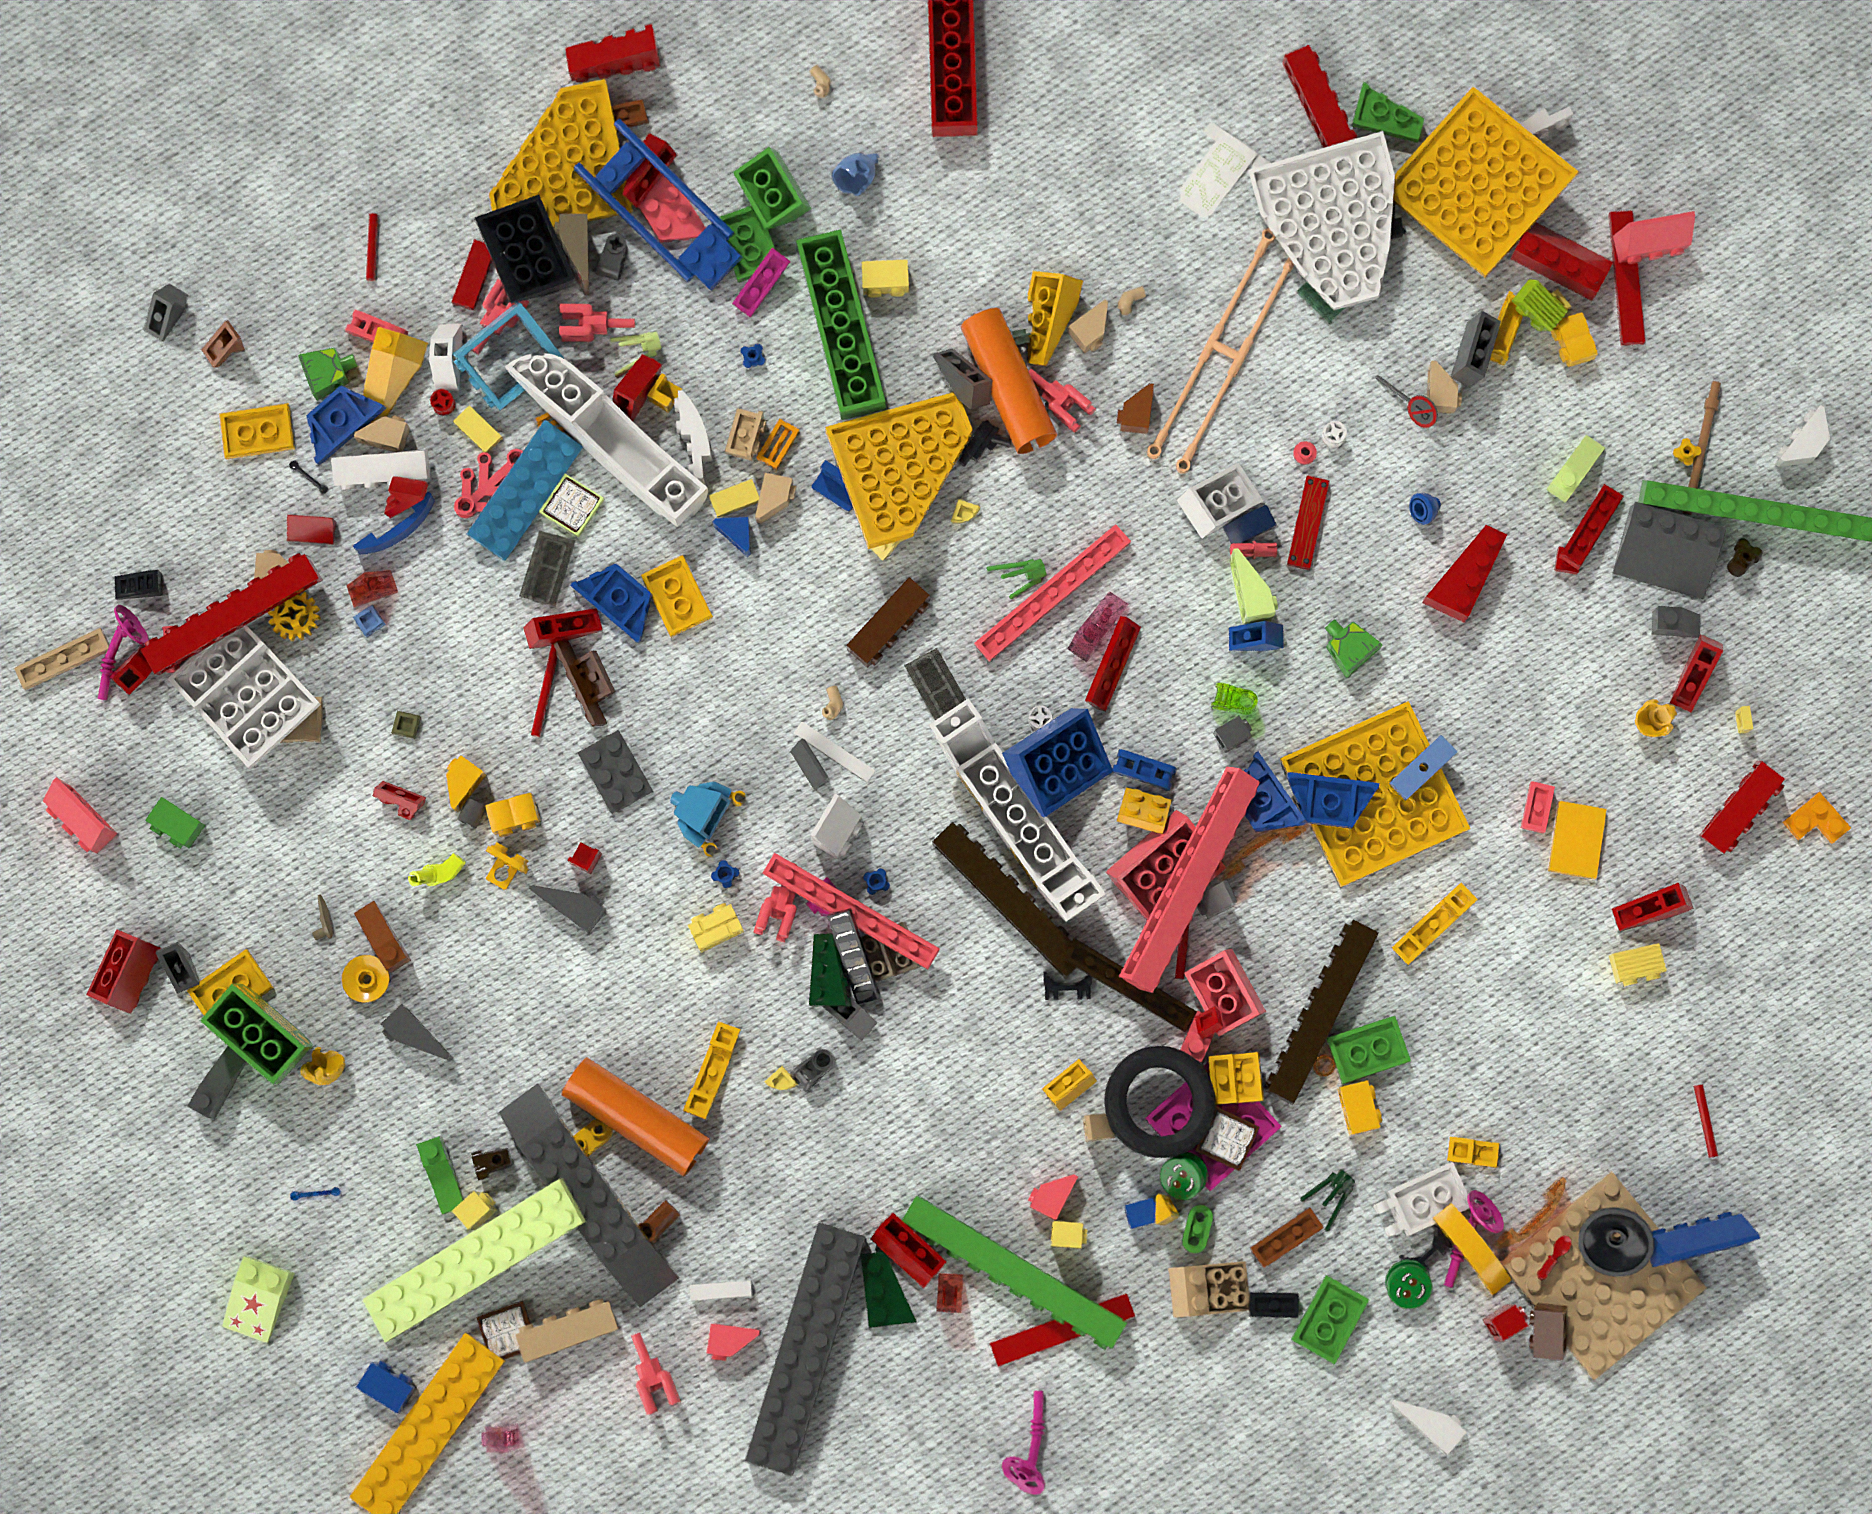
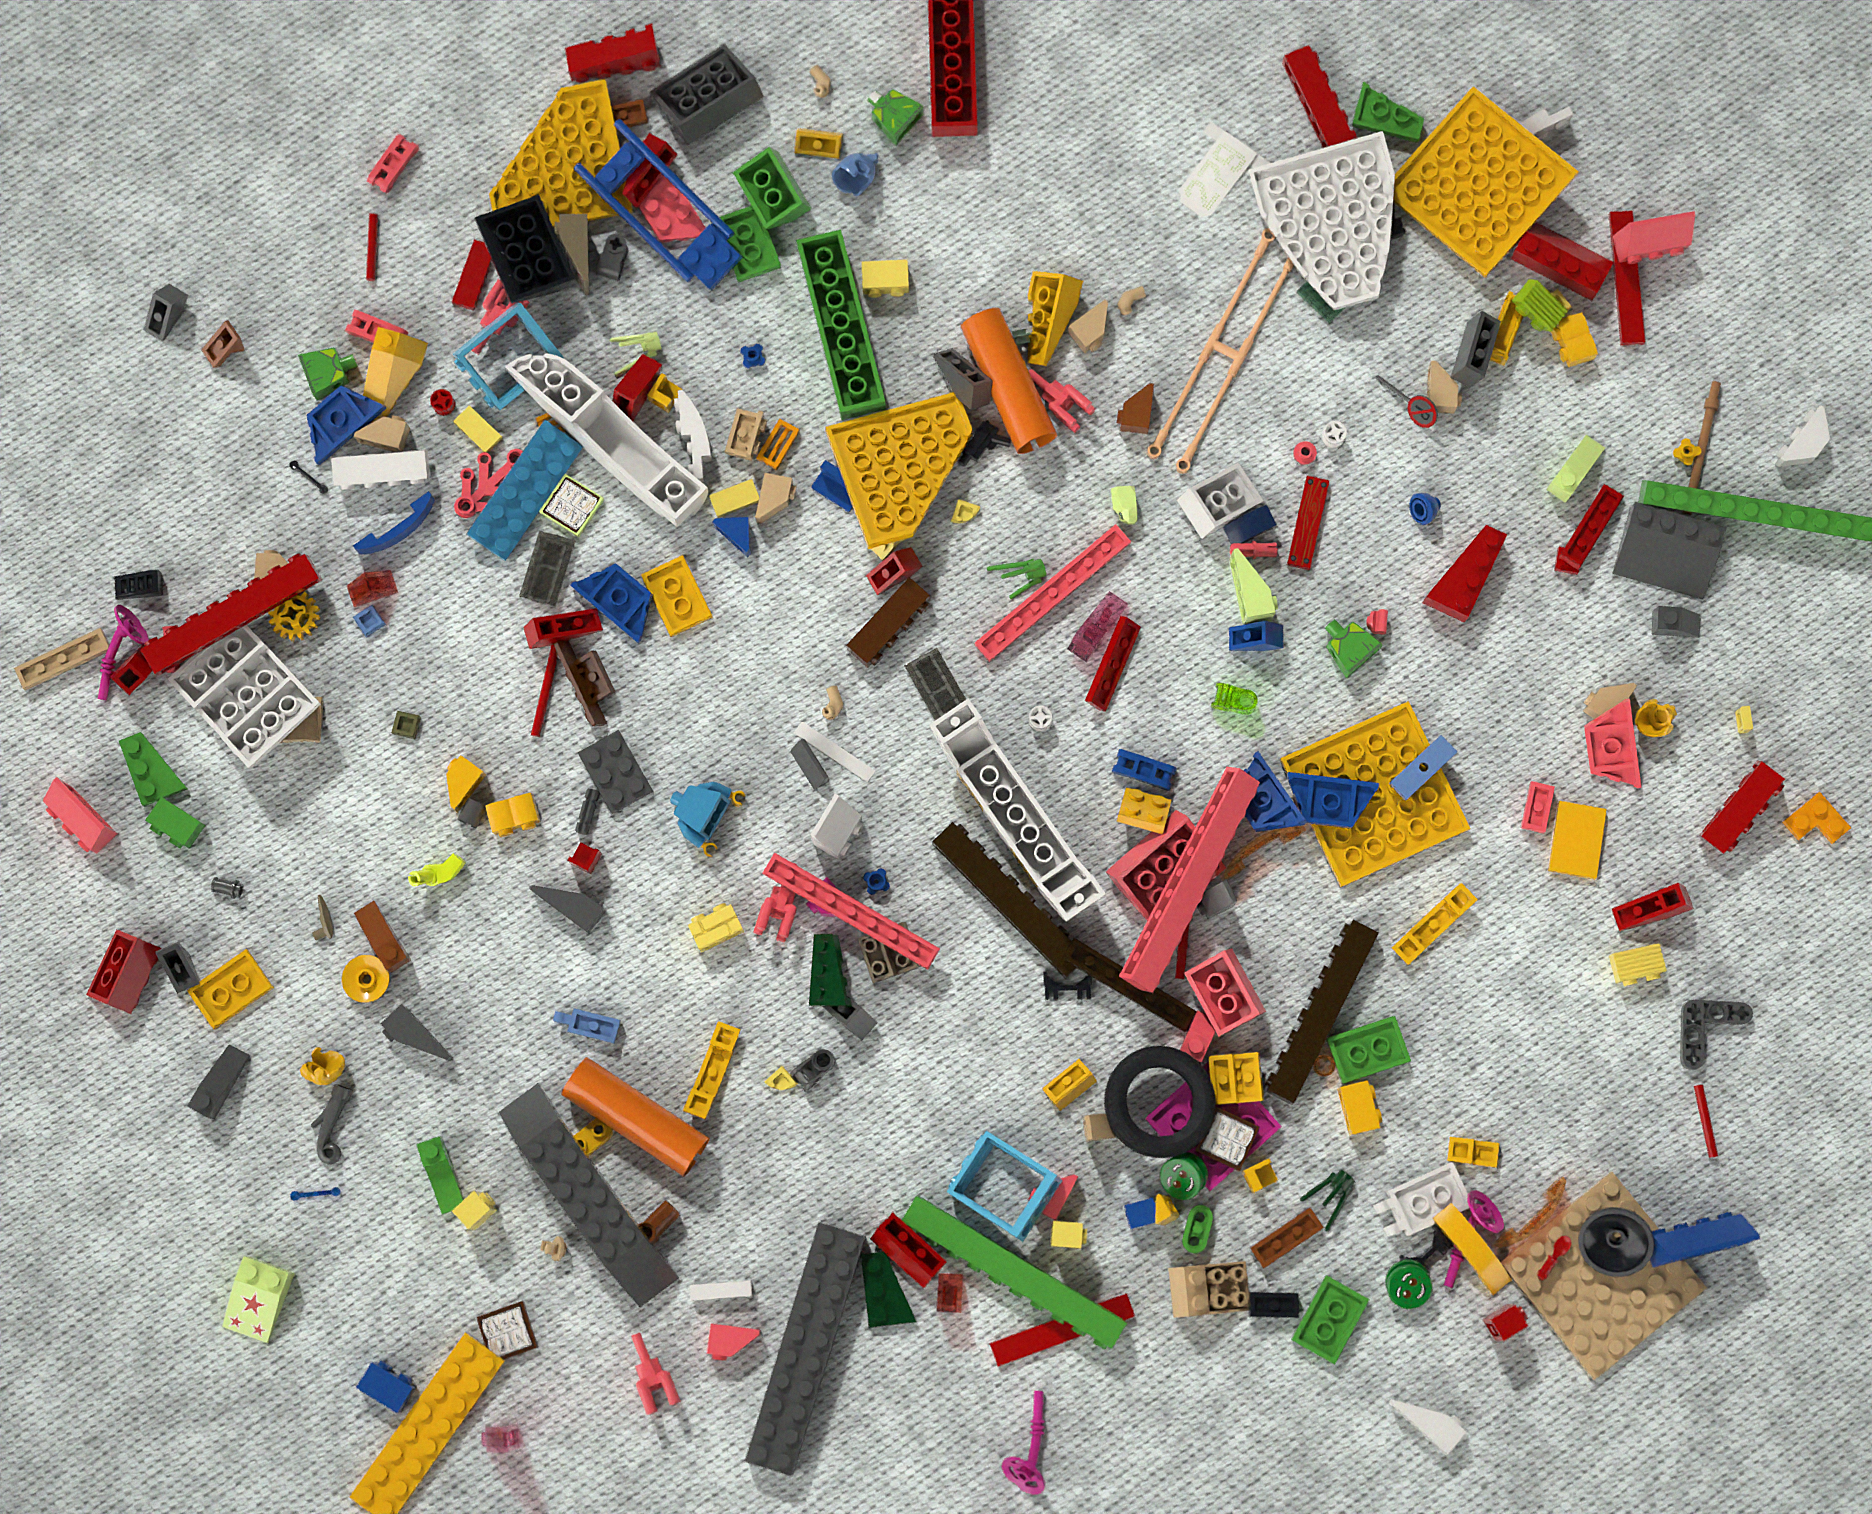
(149, 771): none -> bright green wing
(227, 887): none -> dark grey pin
(257, 431): yellow tile -> none
(257, 1032): bright green brick -> none
(311, 529): red slope -> none
(328, 1118): none -> dark grey plant
(392, 163): none -> coral plate
(404, 495): red slope -> none
(408, 801): red hinge -> none
(442, 346): white slope -> none
(474, 1260): yellowish green plate -> none
(484, 1162): dark brown plate -> none
(515, 864): yellow bracket -> none
(556, 1248): none -> tan plate
(567, 1331): tan brick -> none
(587, 811): none -> dark grey axle
(590, 323): coral plant -> none
(590, 1025): none -> medium blue plate
(707, 94): none -> dark grey slope
(726, 881): blue plate -> none
(761, 282): dark pink tile -> none
(818, 143): none -> yellow slope
(853, 956): tile -> none
(894, 570): none -> red slope
(895, 114): none -> bright green torso
(1035, 1206): none -> medium azure window
(1059, 760): blue slope -> none
(1124, 503): none -> yellowish green rock
(1209, 1022): red plate -> none
(1233, 733): dark grey brick -> none
(1260, 1175): none -> yellow panel
(1378, 621): none -> coral plate
(1549, 1331): reddish brown brick -> none
(1606, 698): none -> tan slope
(1613, 745): none -> coral wing
(1696, 672): red slope -> none
(1704, 1016): none -> dark grey beam
(1743, 558): dark brown plate -> none

